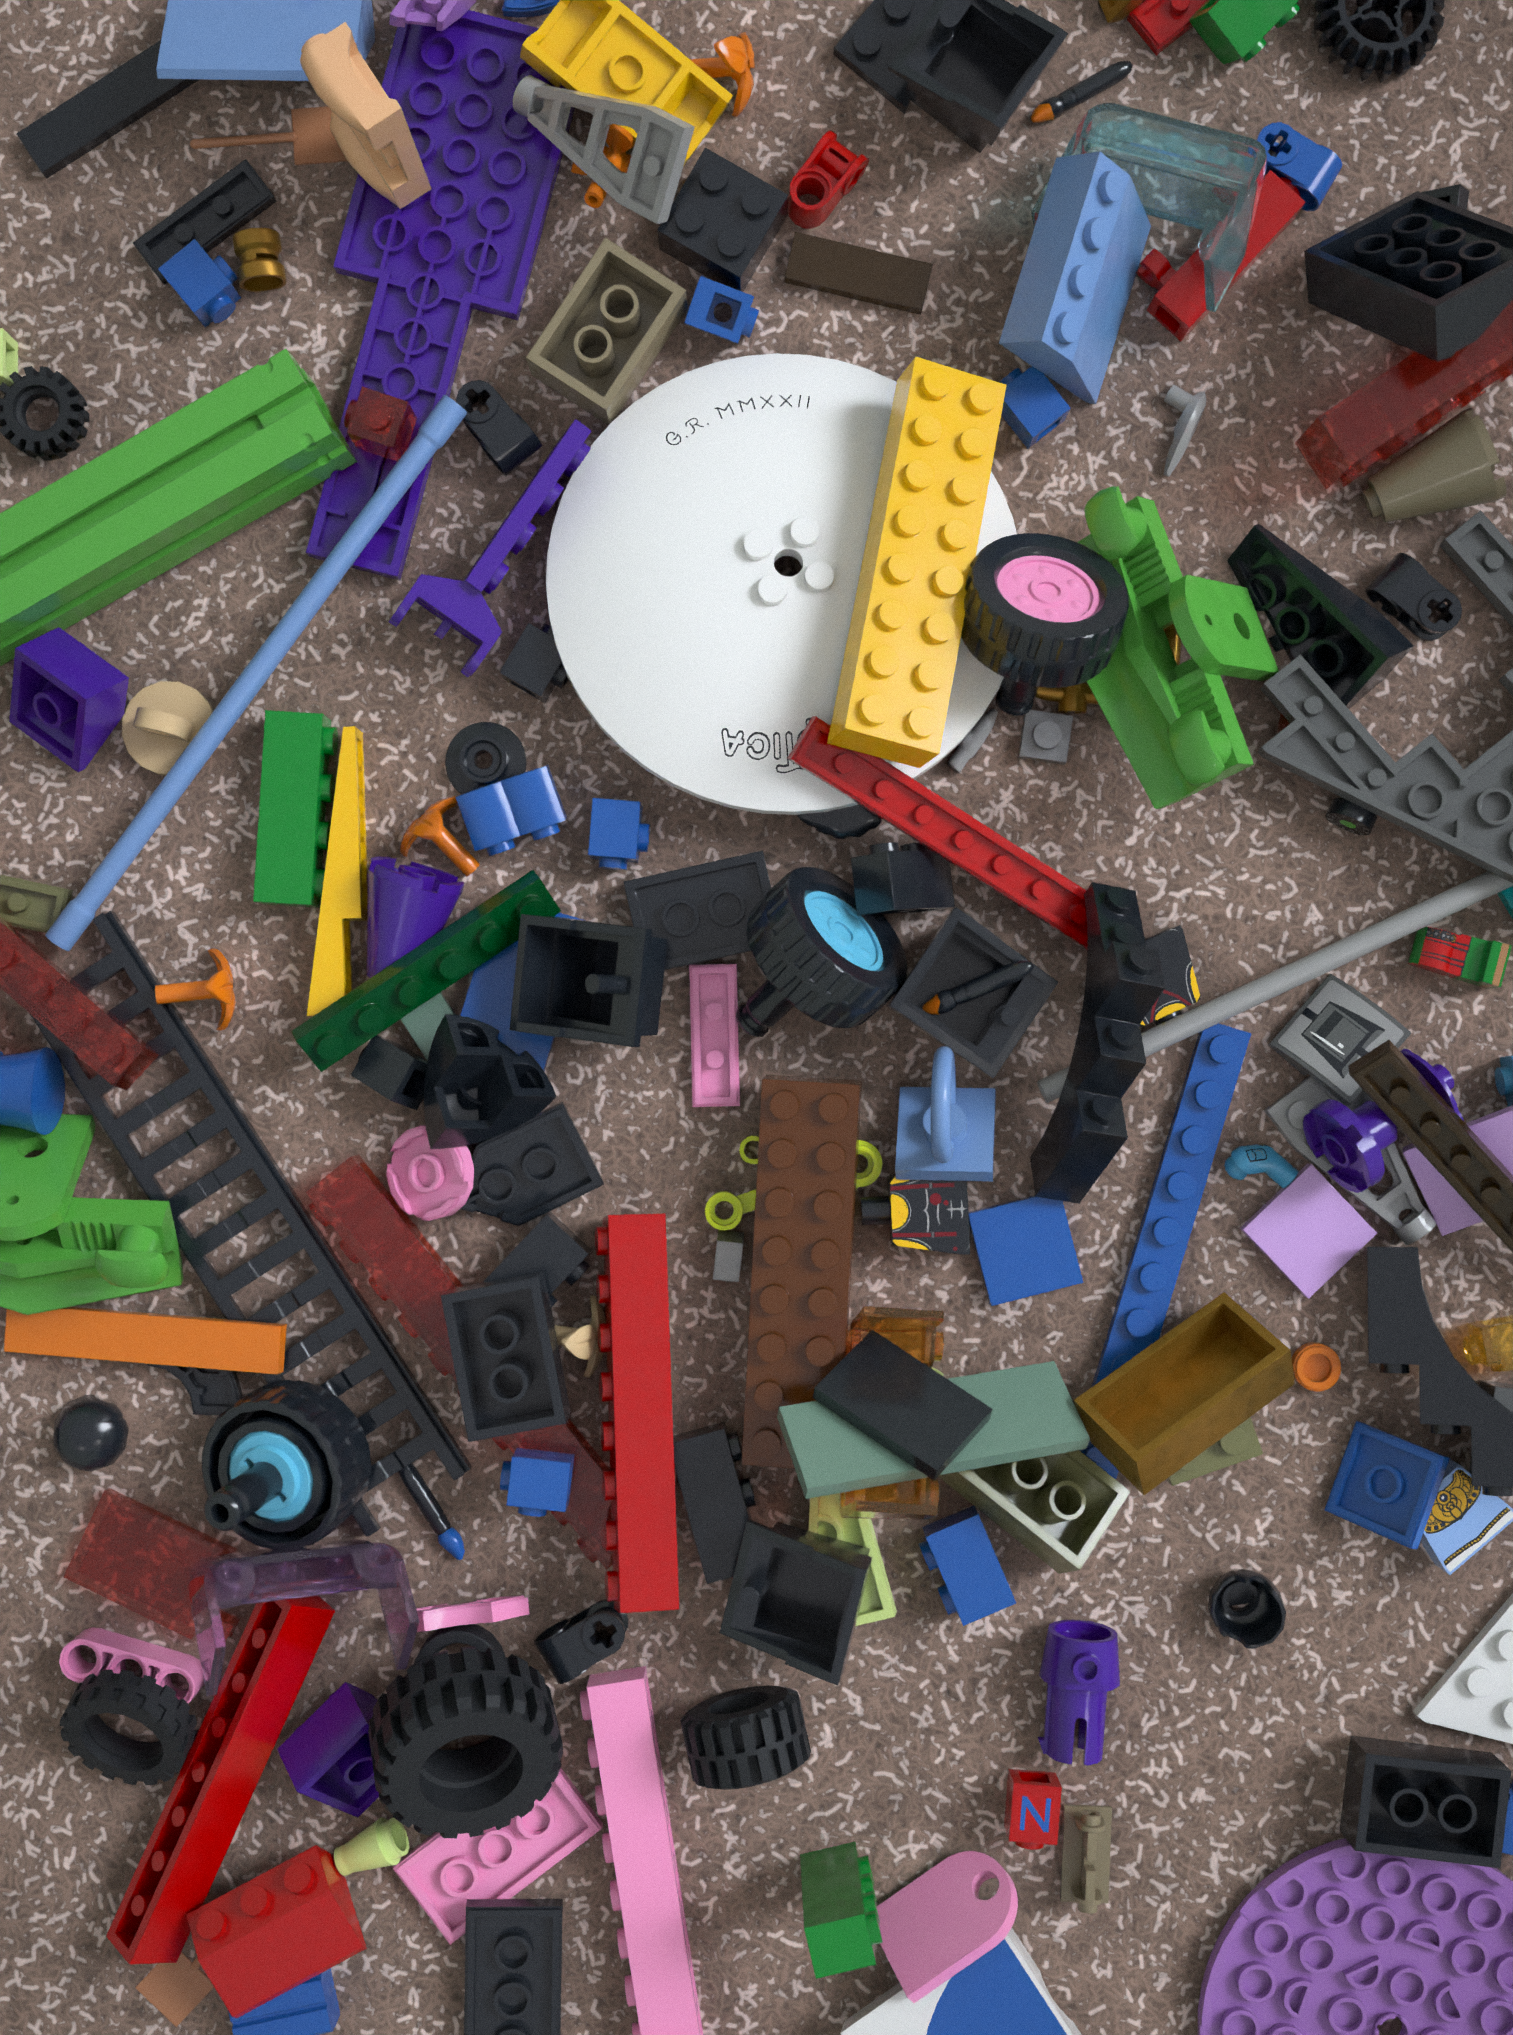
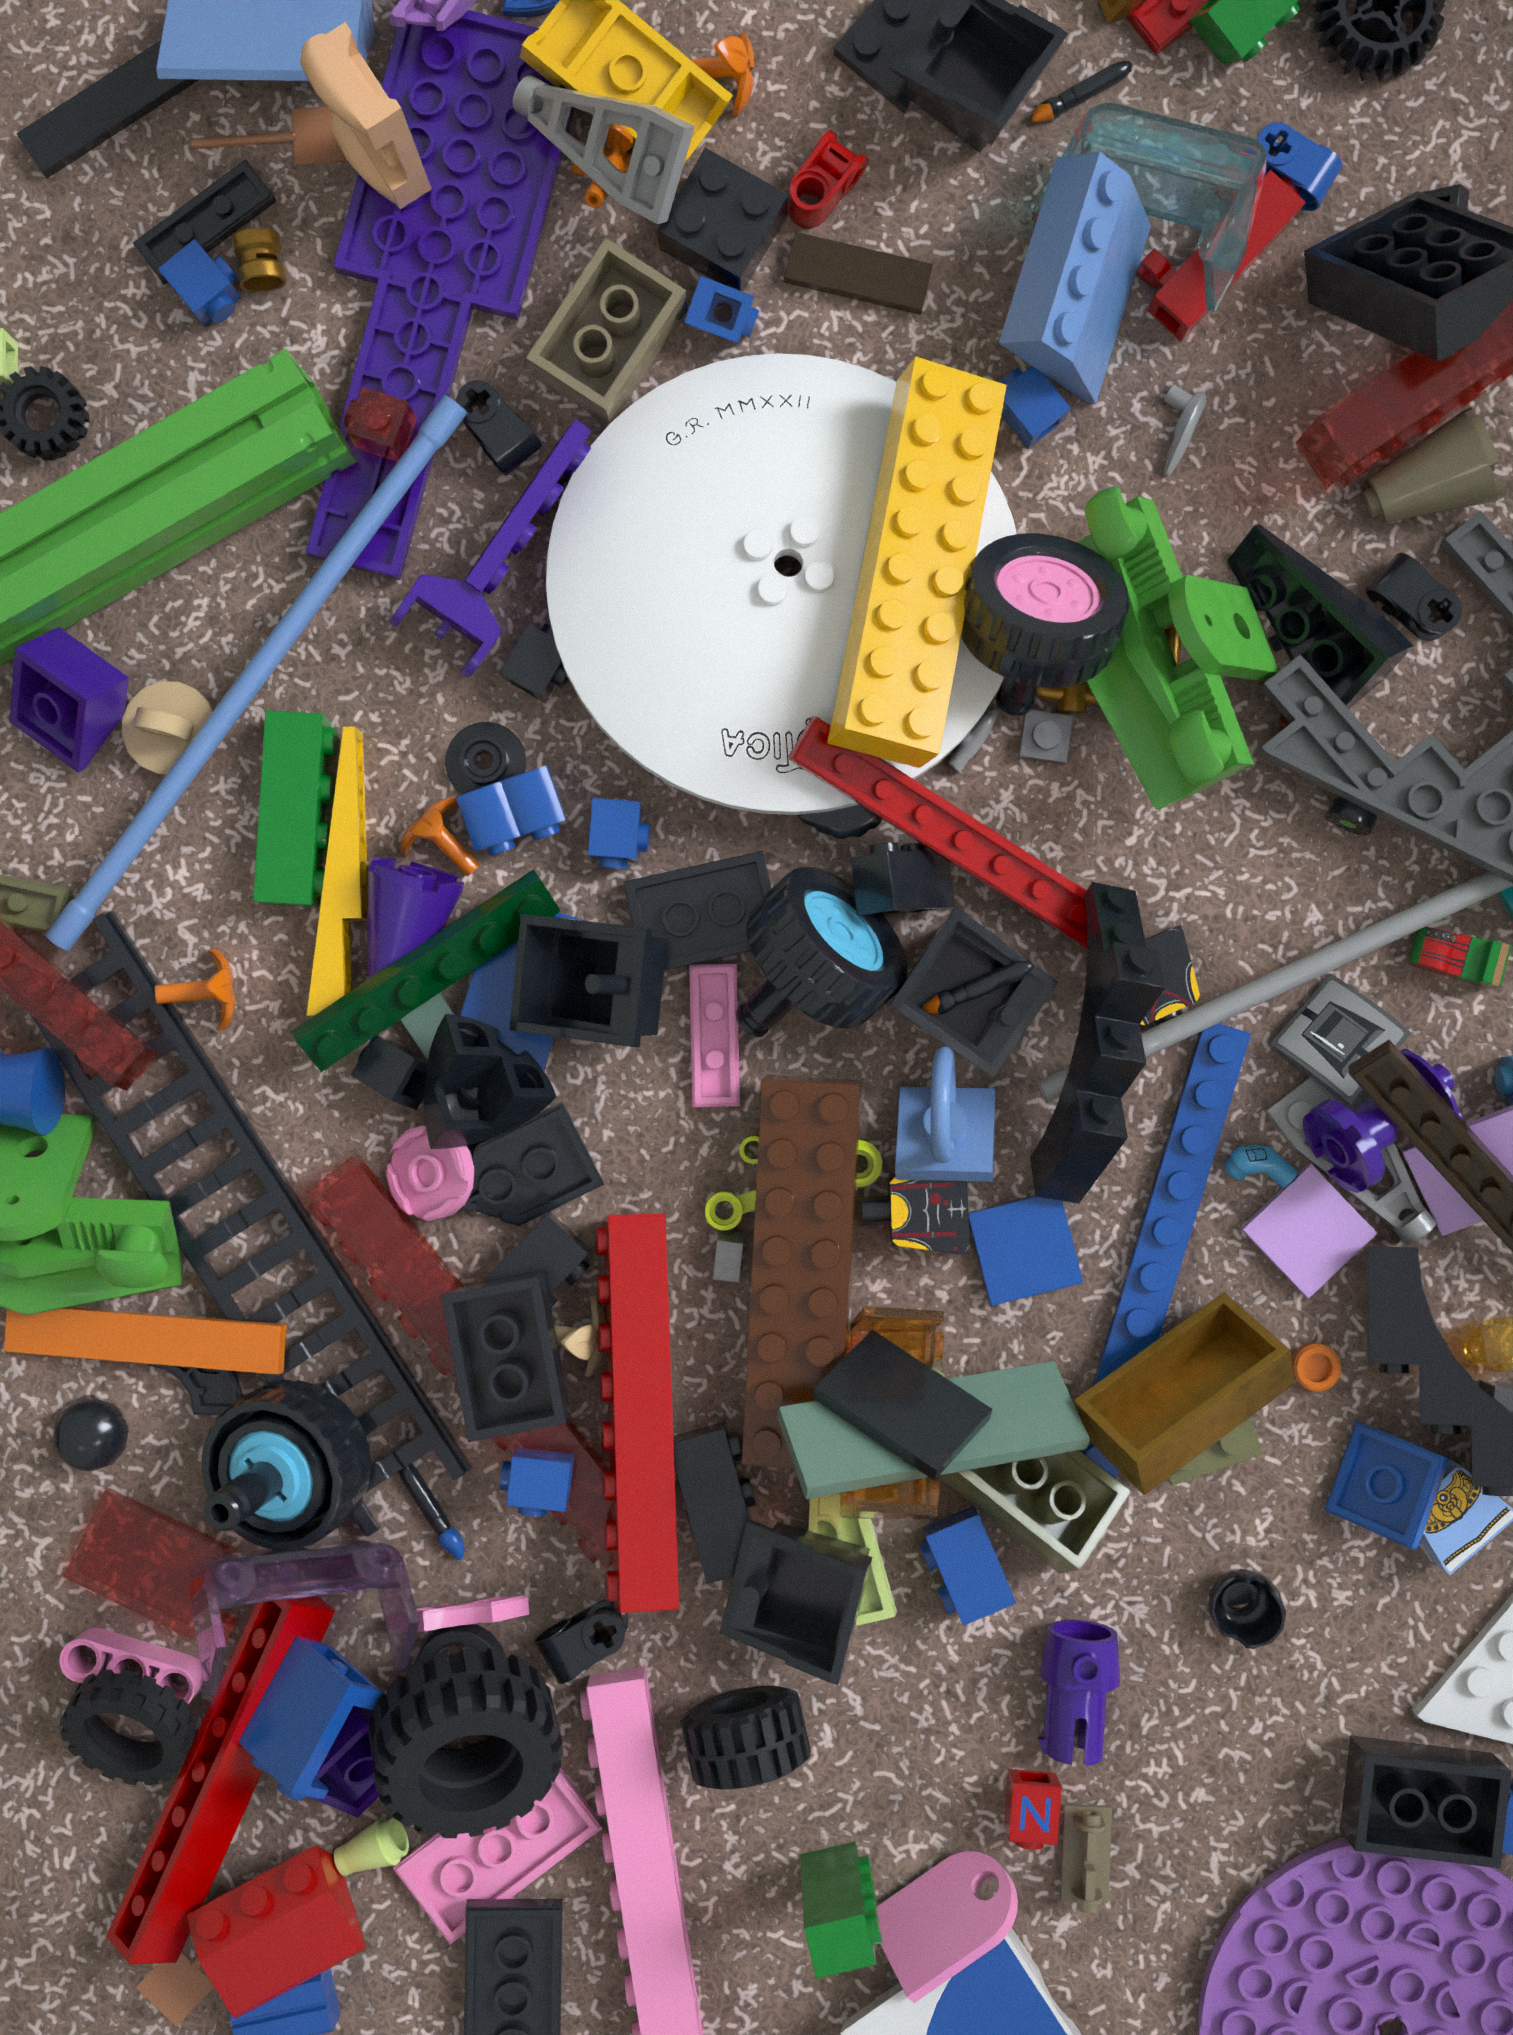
(304, 1715): none -> blue panel

